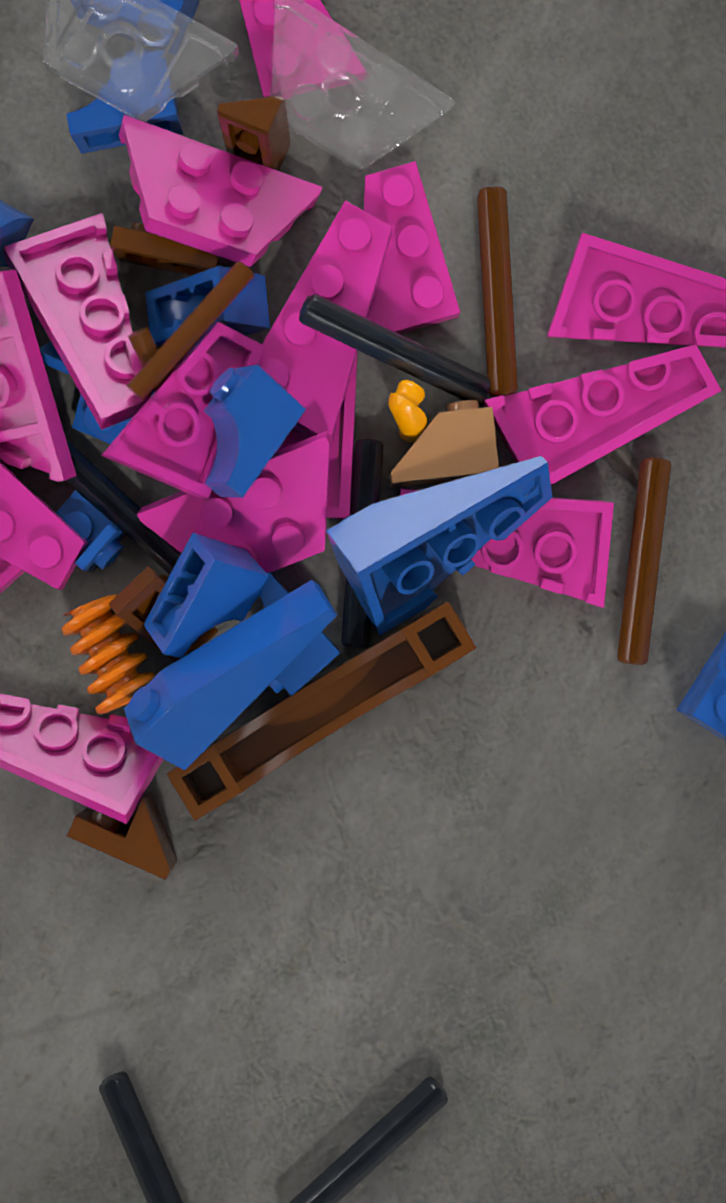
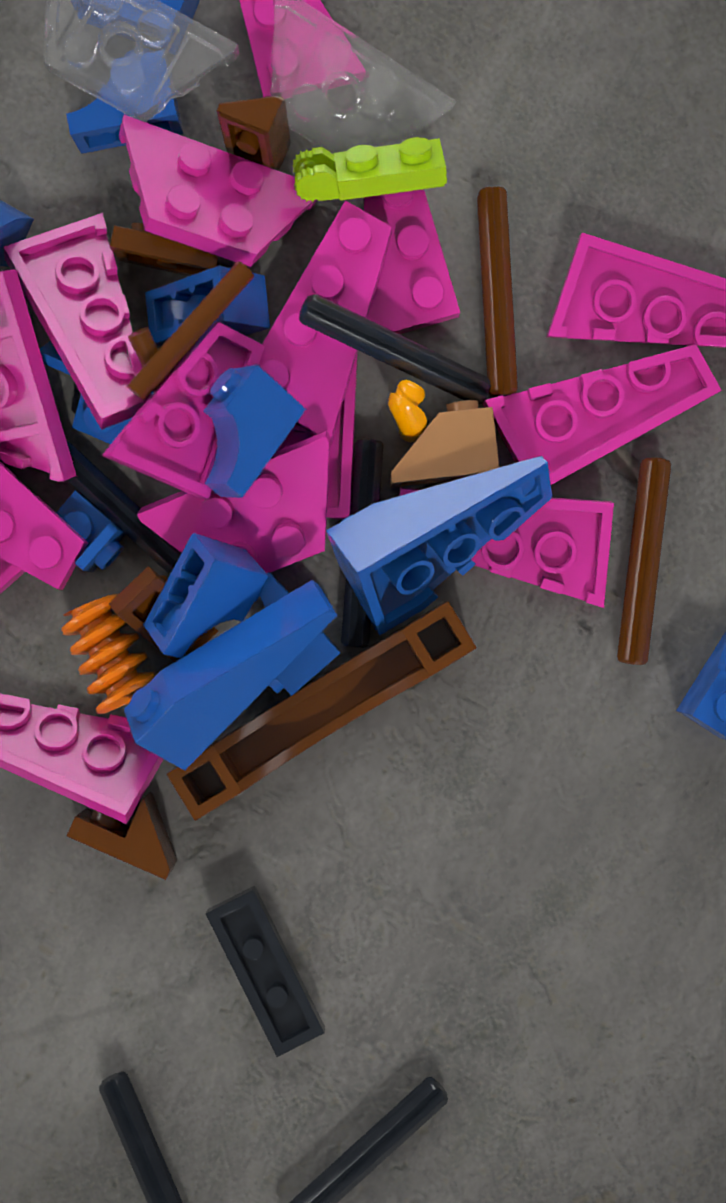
(265, 971): none -> black plate
(369, 170): none -> lime hinge

